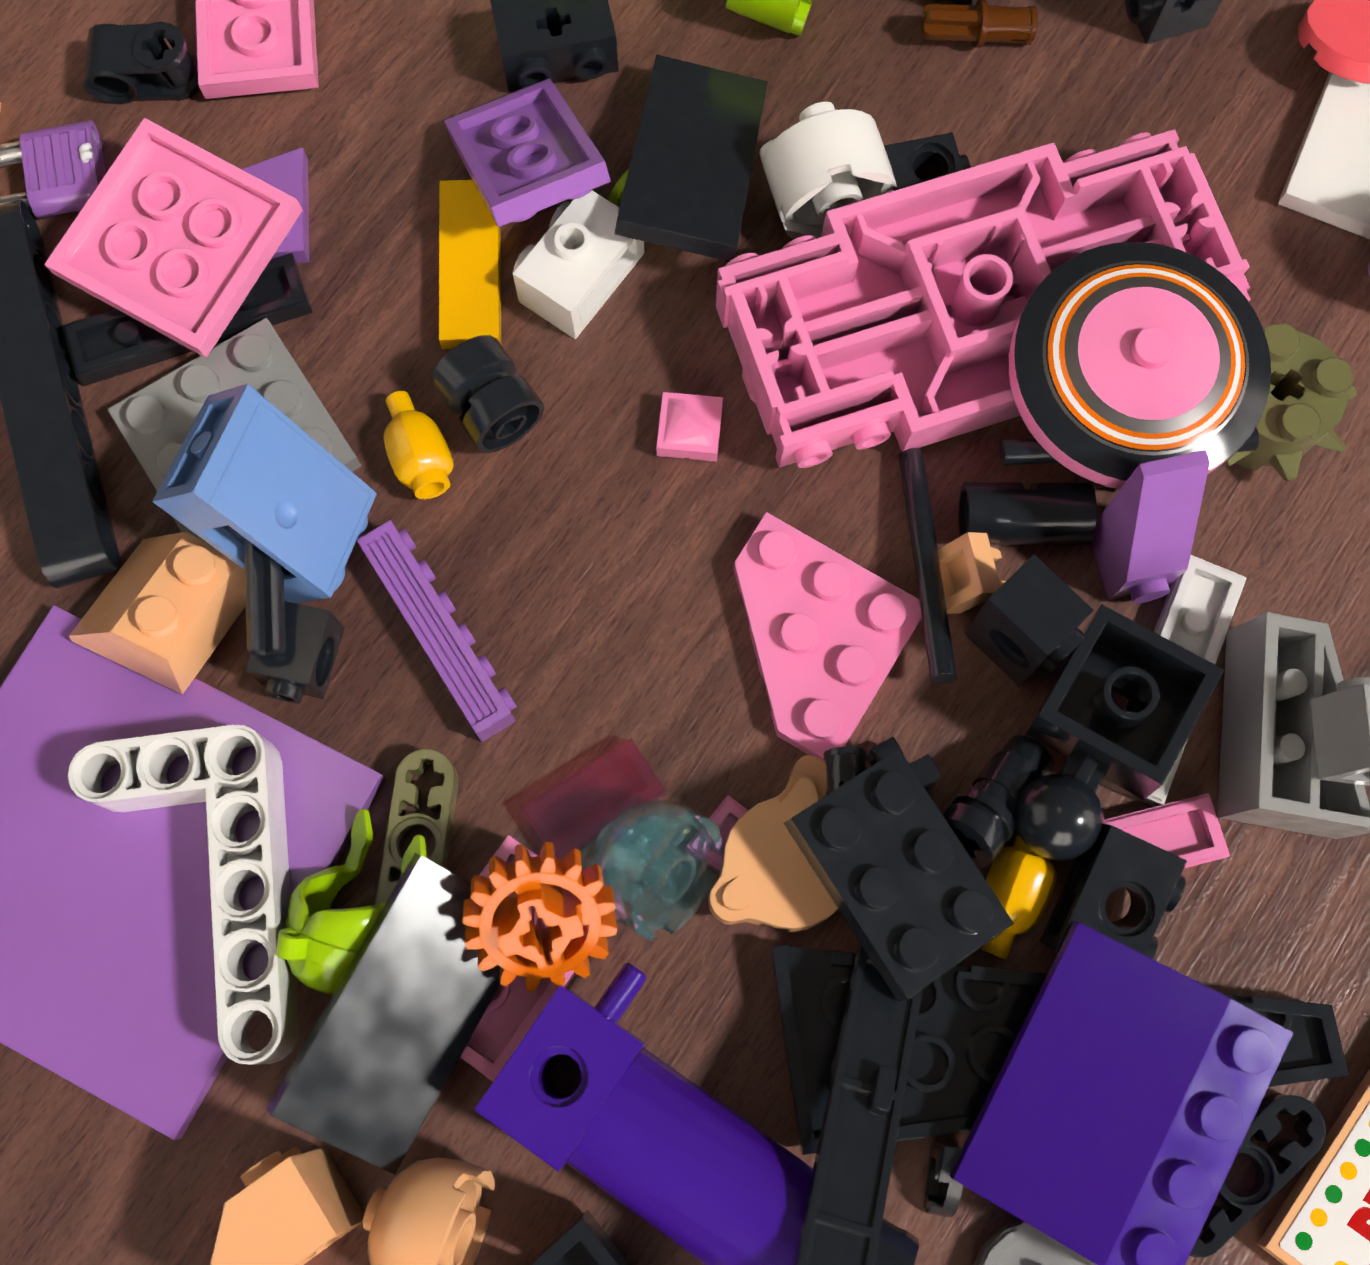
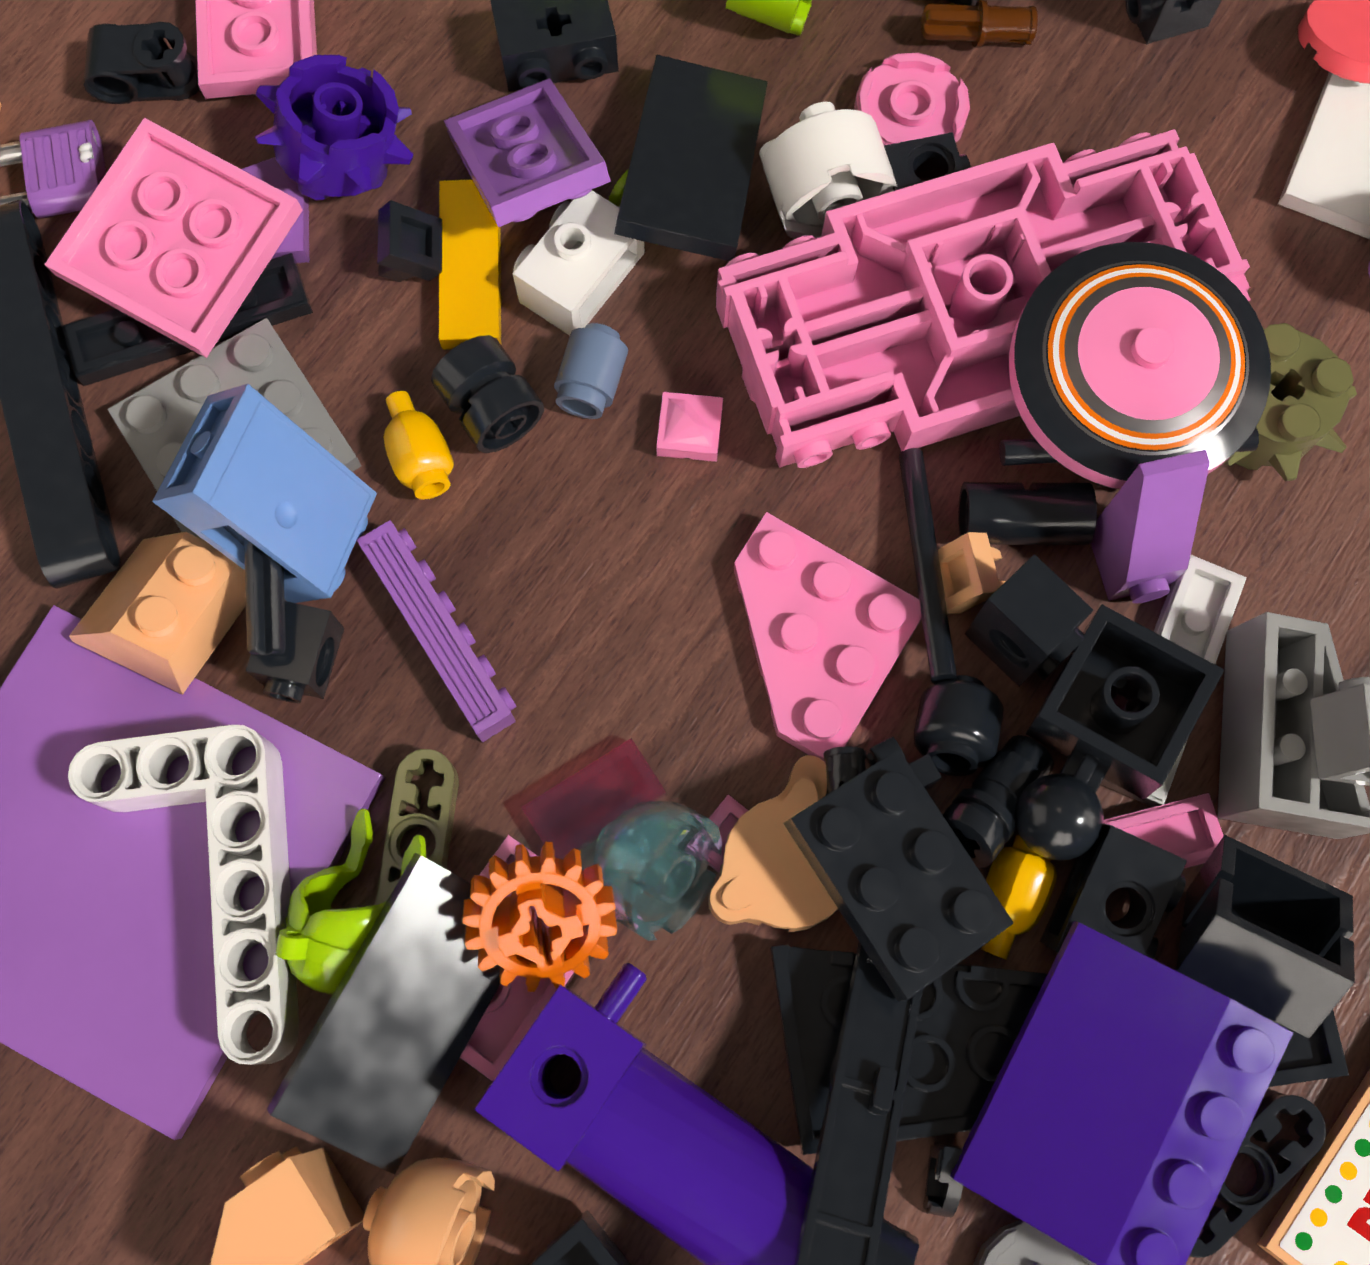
(334, 127): none -> dark purple brick
(408, 243): none -> black tile
(590, 370): none -> sand blue brick
(913, 98): none -> bright pink tile
(958, 725): none -> black head
(1268, 936): none -> black piece

